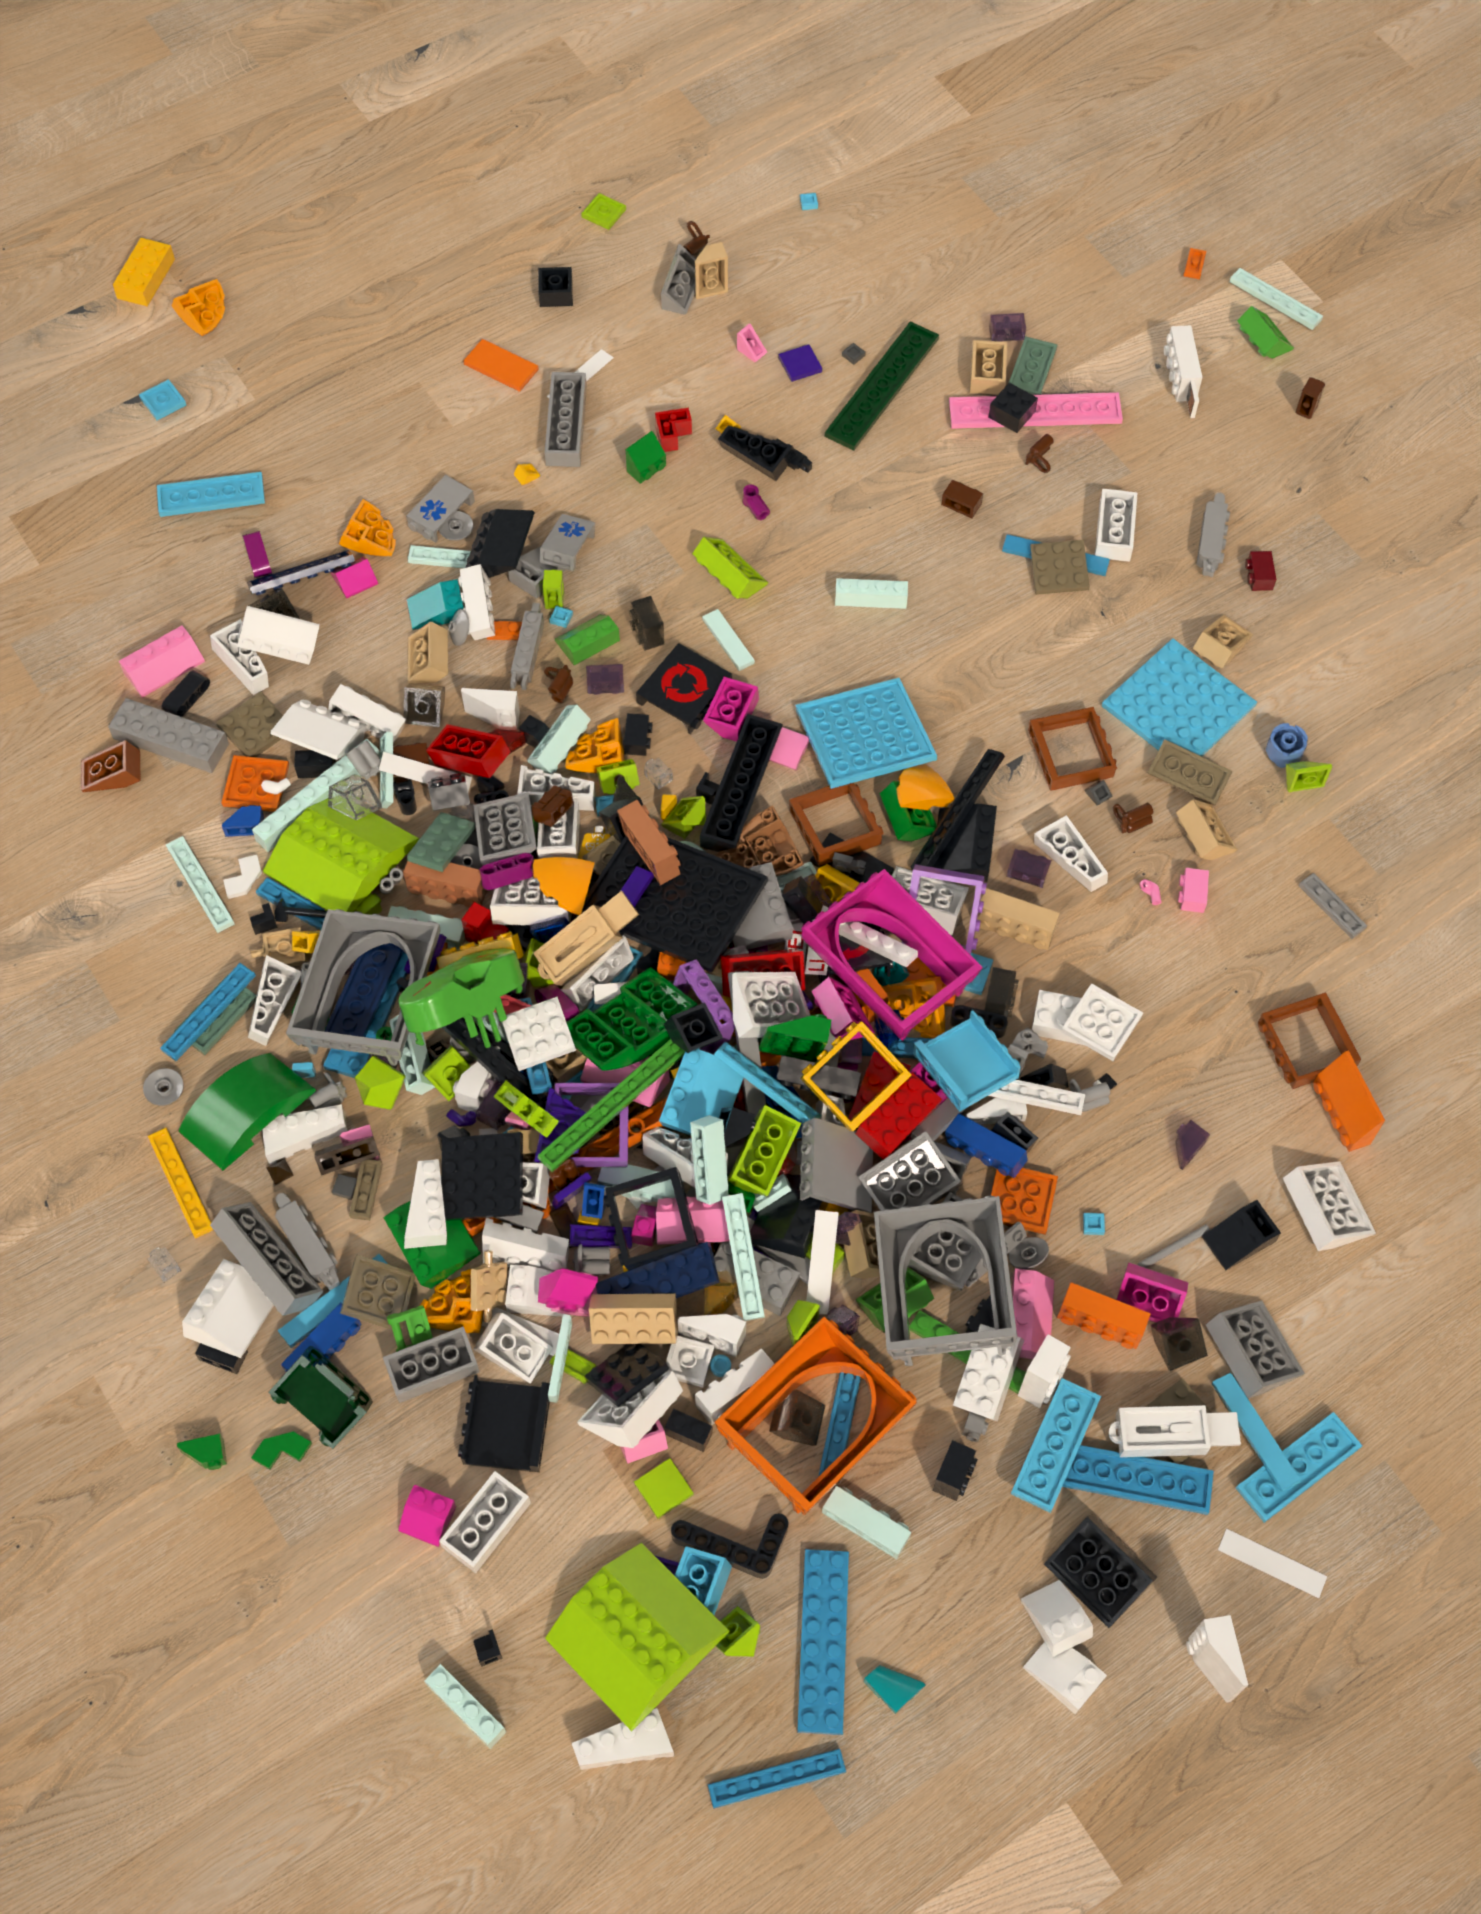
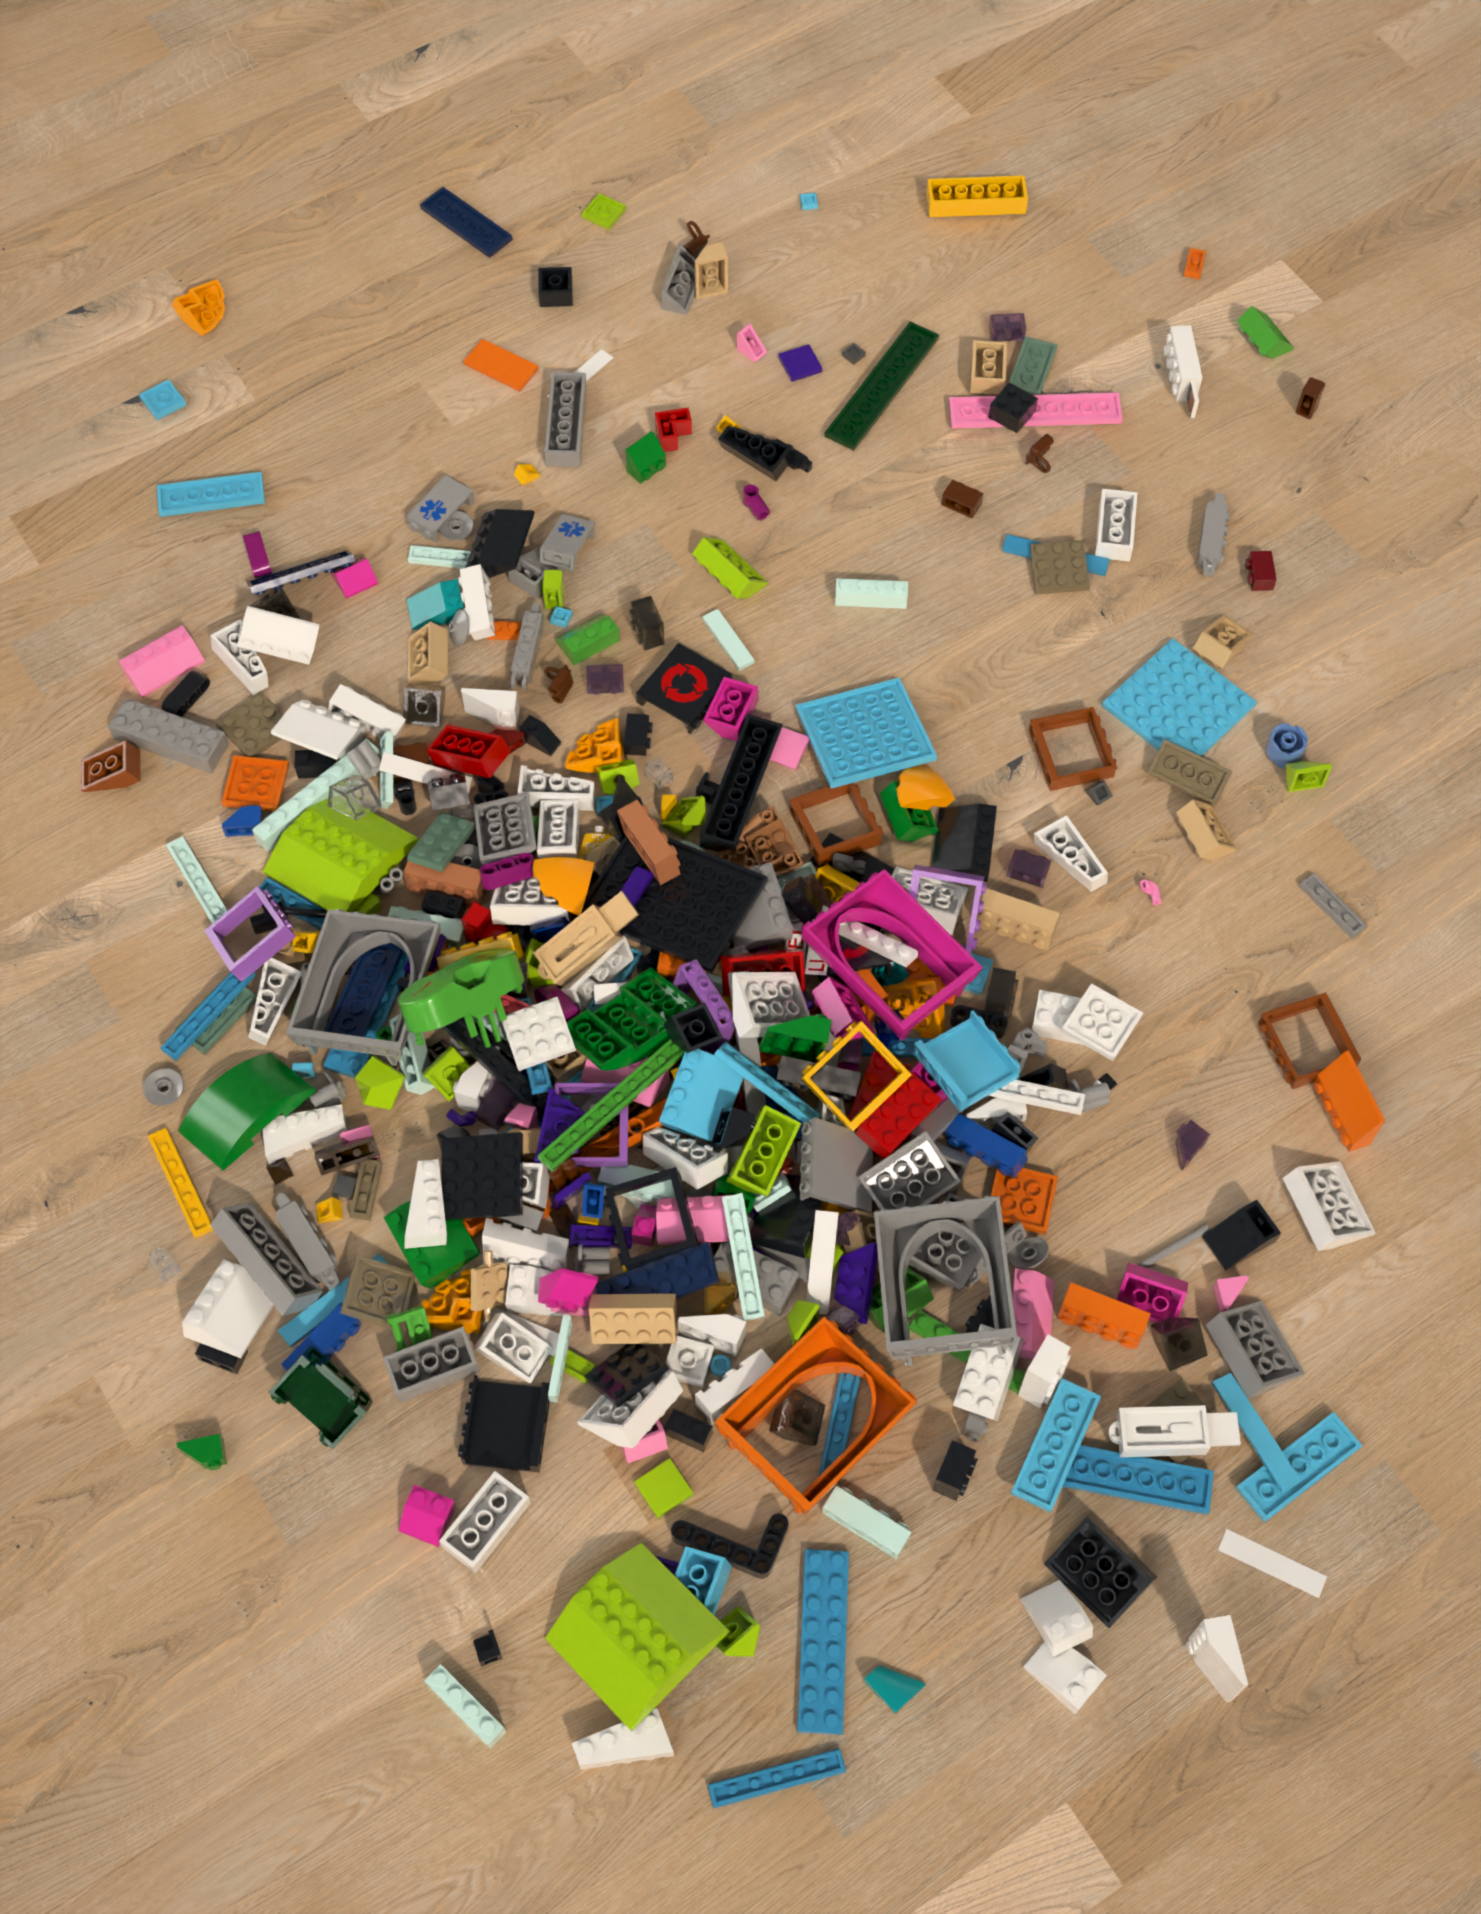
(143, 272): yellow brick -> none
(242, 884): white tile -> none
(265, 948): none -> medium lavender window
(272, 1447): green tile -> none
(274, 787): white arm -> none
(329, 1210): none -> yellow slope
(369, 532): light orange brick -> none
(443, 904): none -> black brick
(466, 222): none -> dark blue plate
(526, 1109): lime slope -> none
(552, 805): reddish brown brick -> none
(559, 739): light aqua brick -> none
(709, 1159): light aqua brick -> none
(856, 1280): none -> dark purple wing
(959, 809): black tile -> none
(976, 196): none -> yellow brick
(1093, 1224): medium azure tile -> none
(1135, 818): reddish brown piece -> none
(1194, 890): bright pink brick -> none
(1227, 1290): none -> bright pink slope
(1276, 298): light aqua plate -> none

